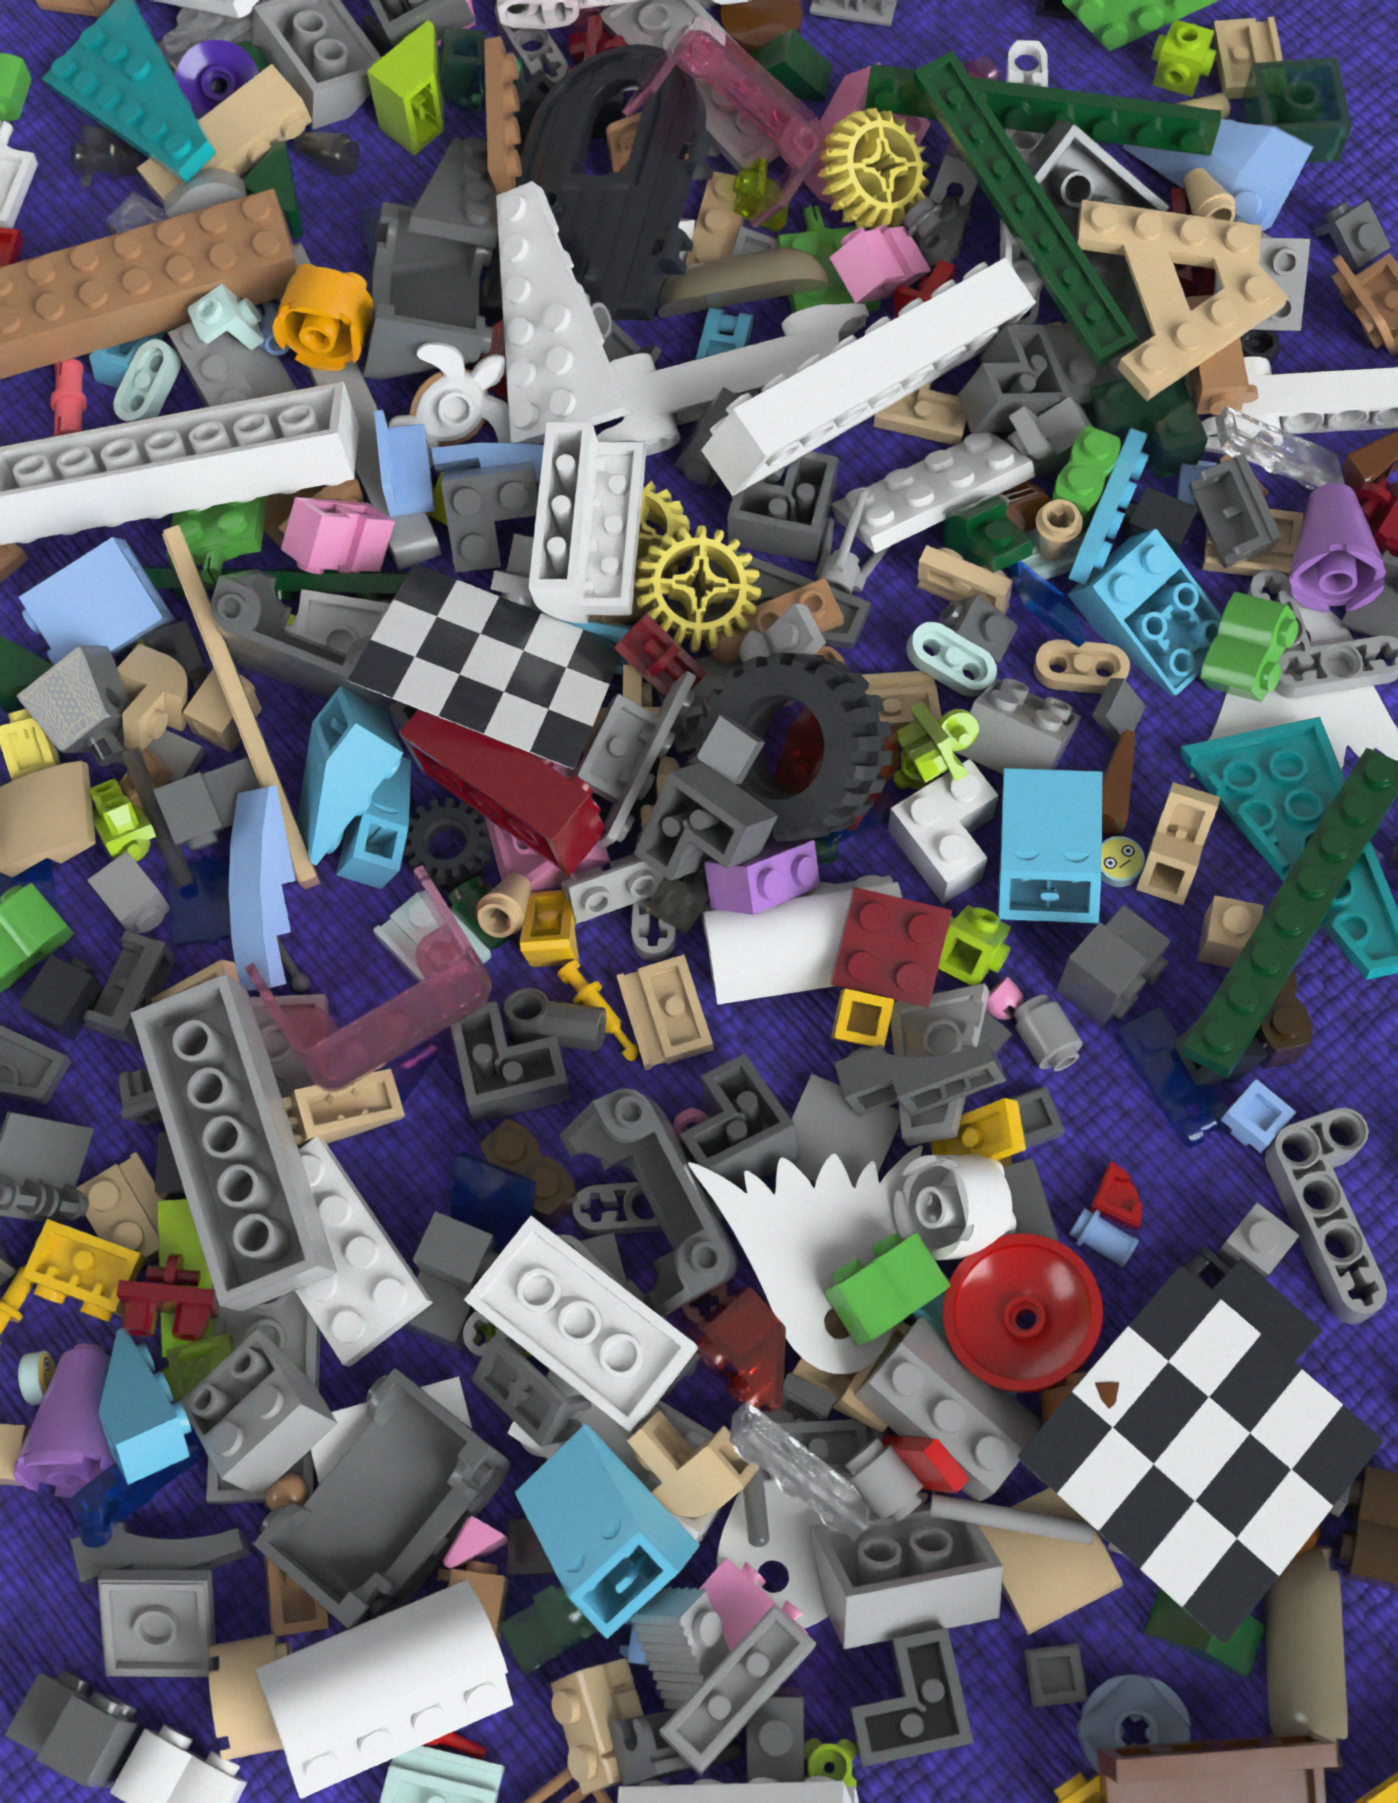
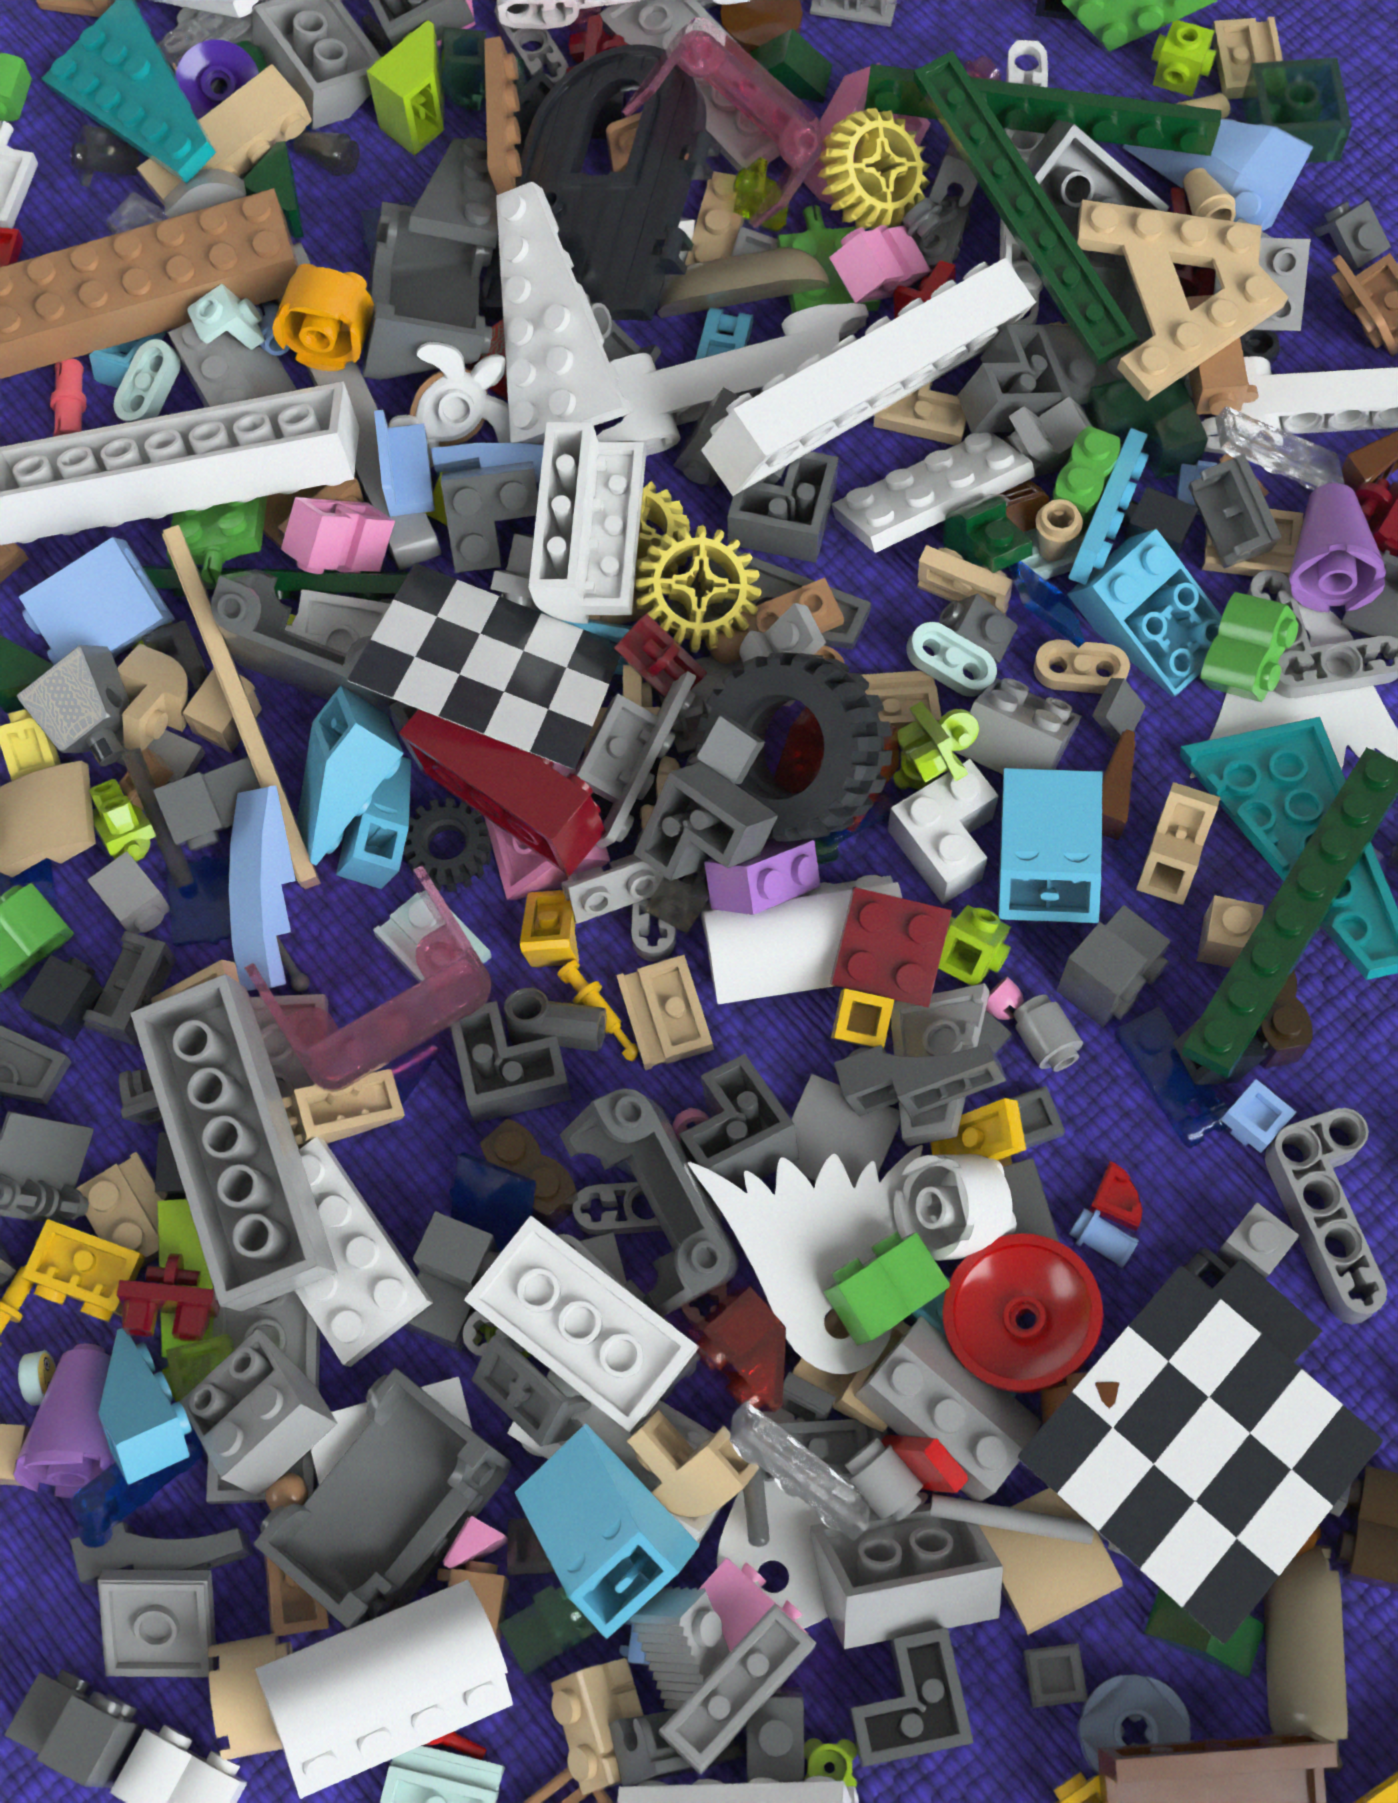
(465, 902): dark green cone -> none
(504, 907): tan cone -> none
(842, 566): light grey plant -> none
(1121, 861): tile -> none

